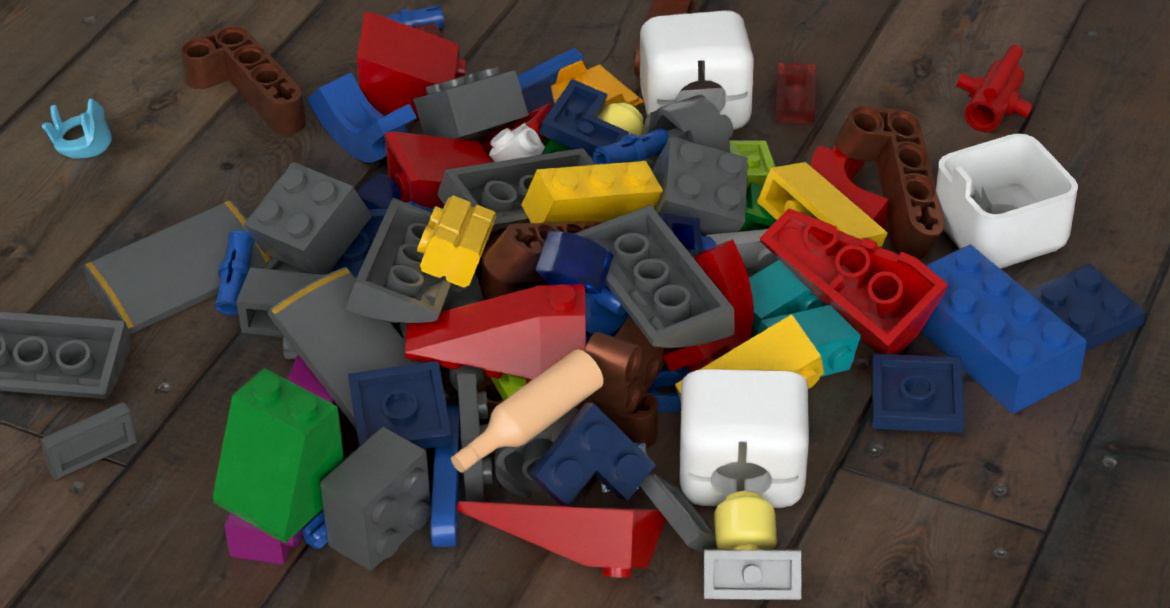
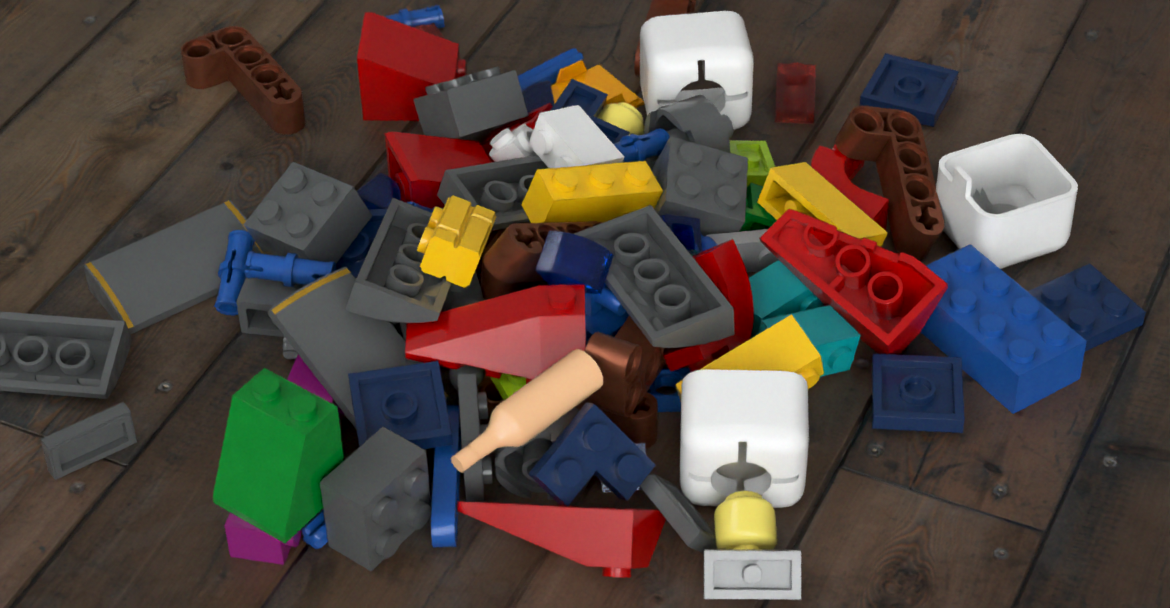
(95, 128): medium azure piece -> none
(286, 268): none -> blue pin
(354, 121): blue arch -> none
(571, 139): none -> white brick
(910, 87): none -> dark blue plate
(995, 92): red pin -> none

